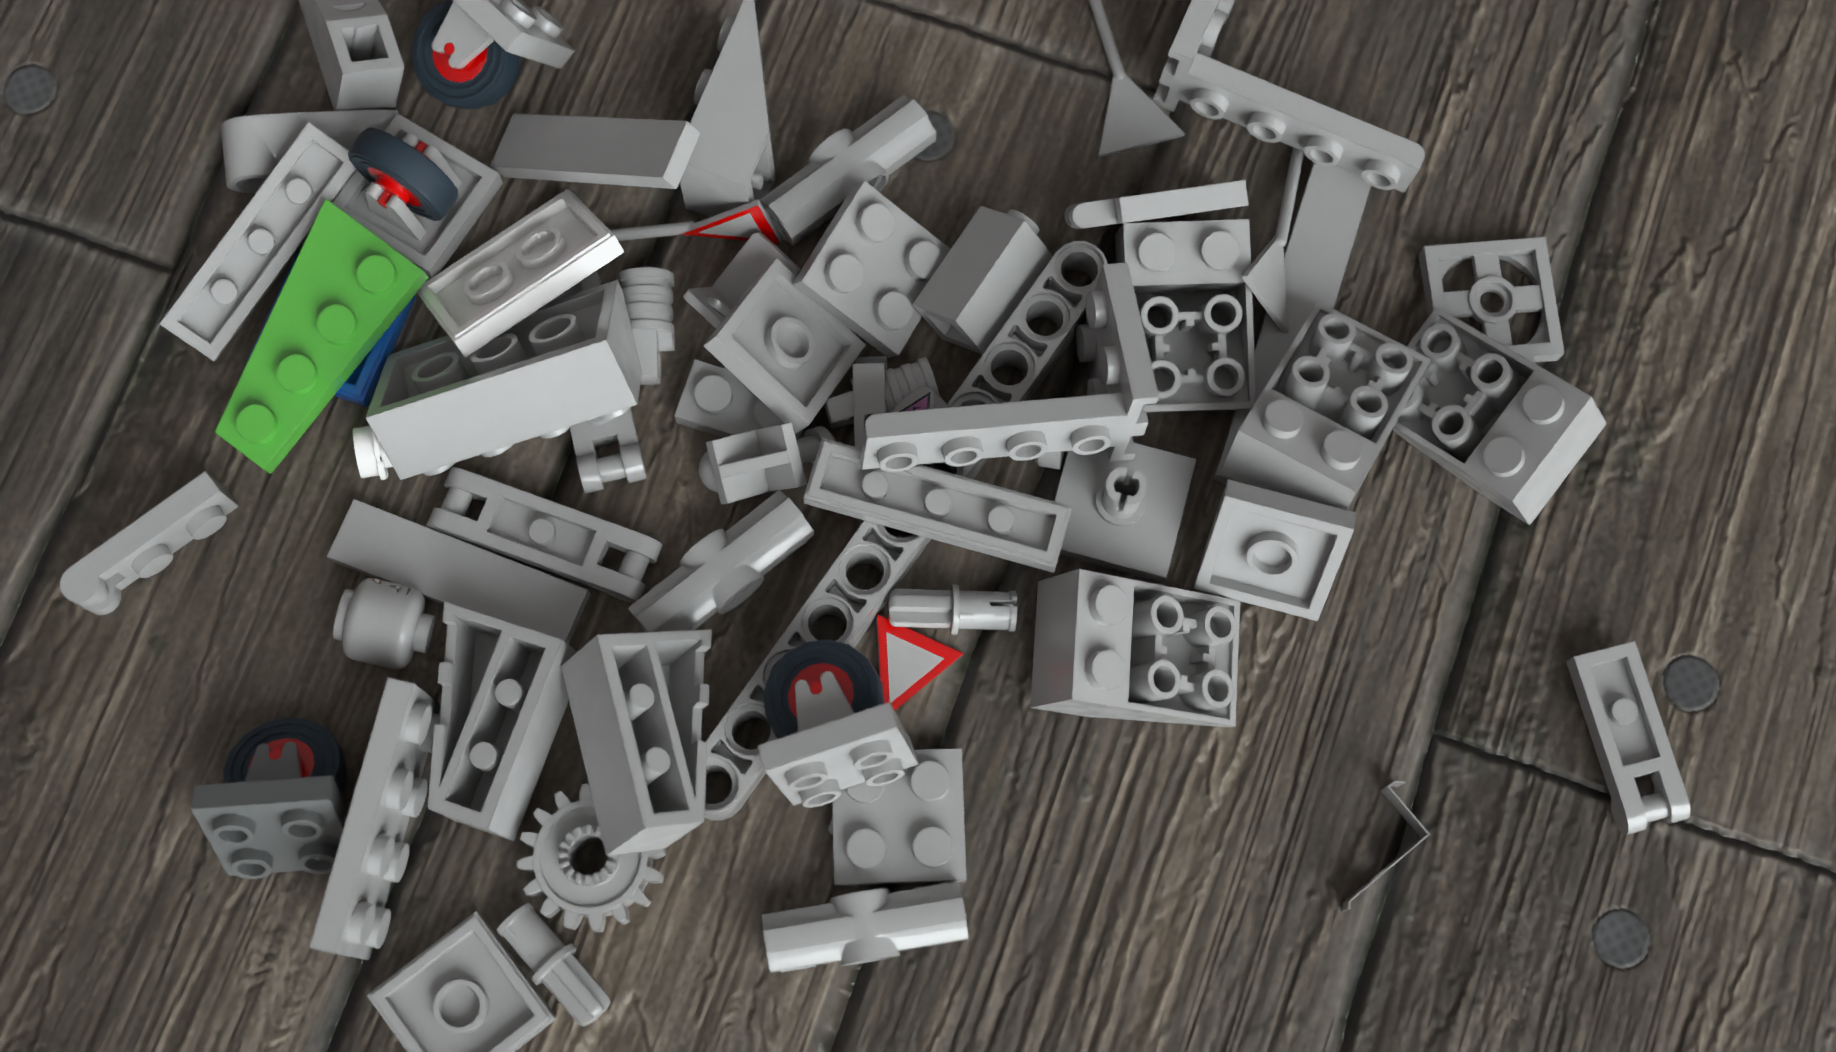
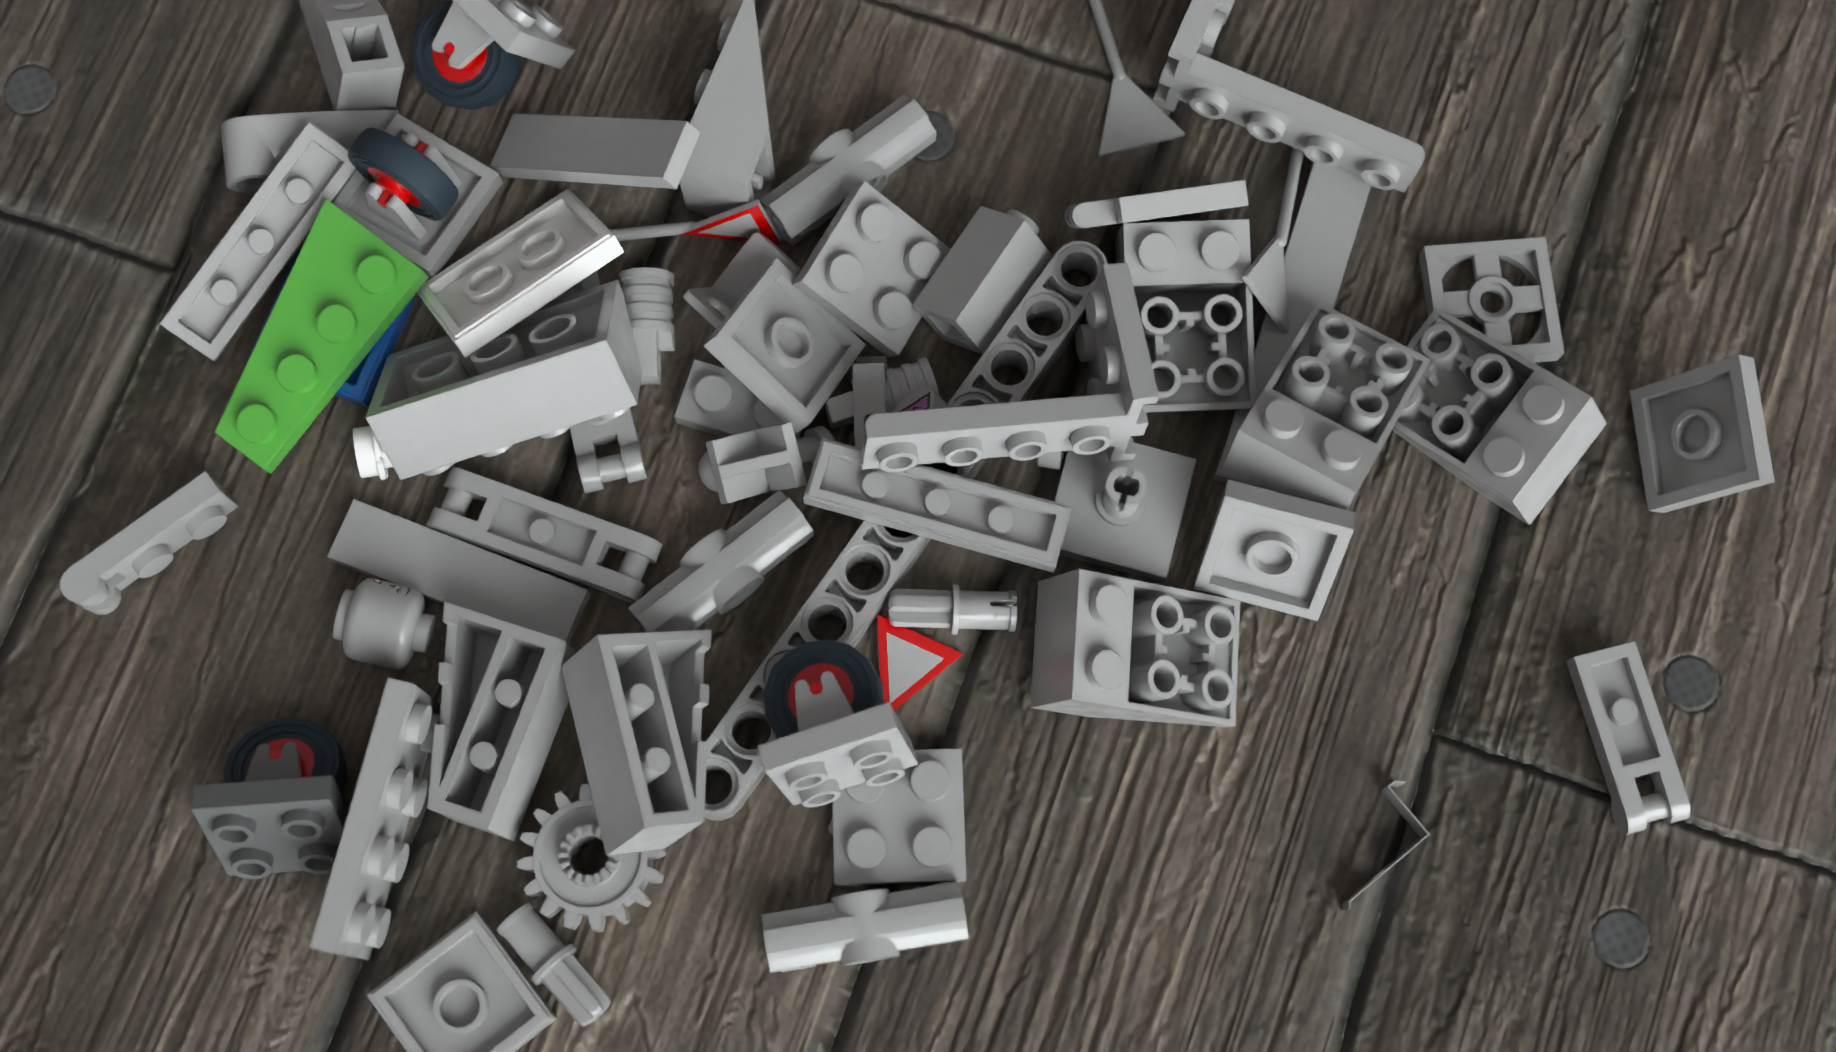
(1702, 435): none -> light grey tile

